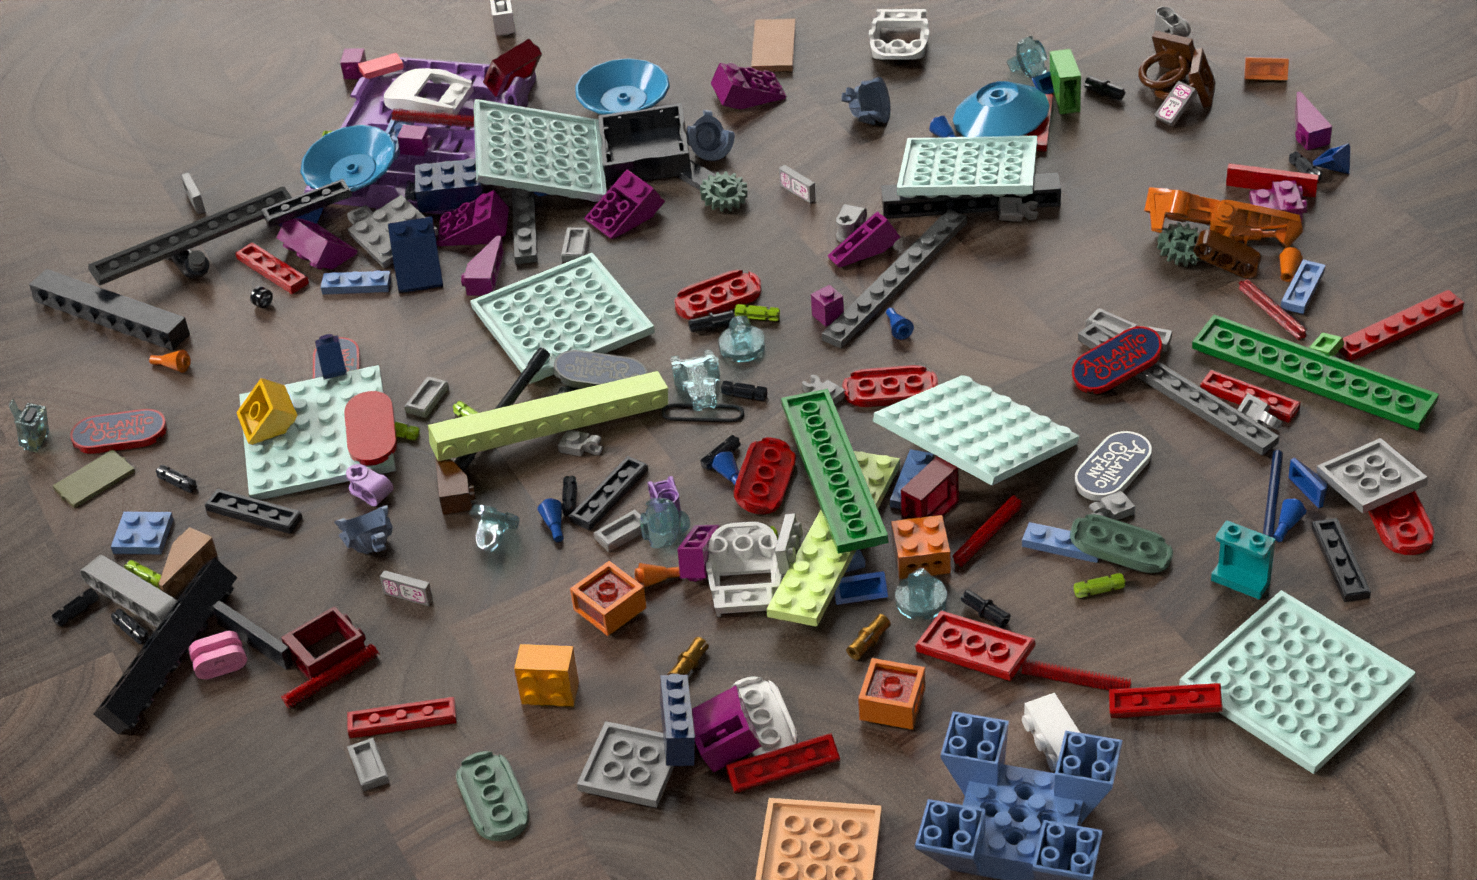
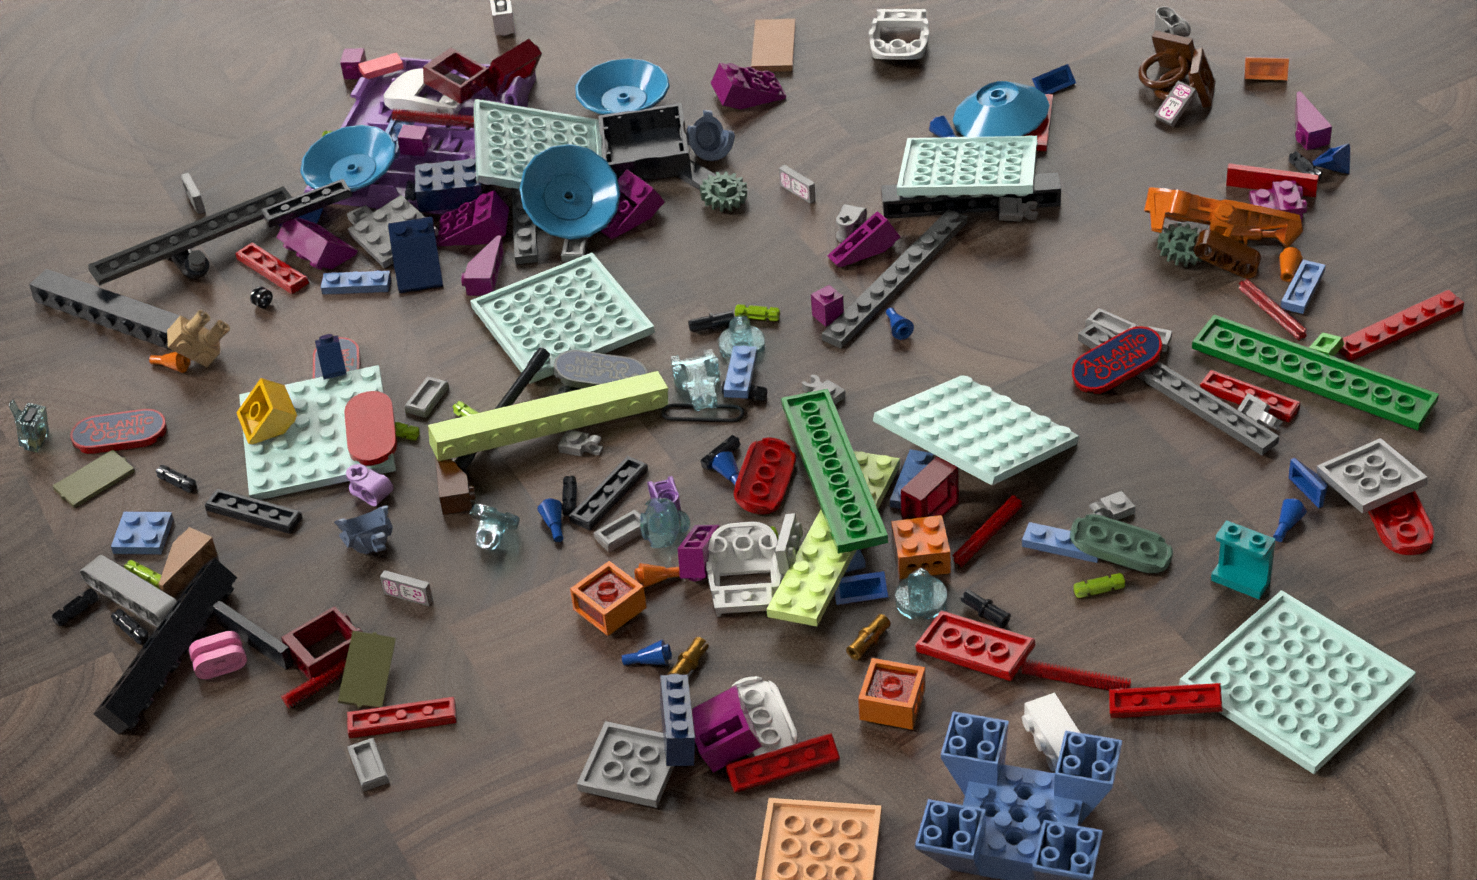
(194, 340): none -> tan brick
(366, 670): none -> olive piece
(451, 59): none -> dark red window
(492, 796): sand green tile -> none
(546, 675): light orange brick -> none
(575, 173): none -> dark azure dish
(654, 654): none -> blue cone
(717, 294): red tile -> none
(740, 372): none -> medium blue plate
(869, 101): sand blue helmet -> none
(887, 385): red tile -> none
(1029, 58): clear light blue tile -> none
(1066, 81): bright green slope -> none
(1104, 88): black axle -> none
(1113, 465): tile -> none
(1272, 496): dark blue axle -> none
(1341, 560): black tile -> none

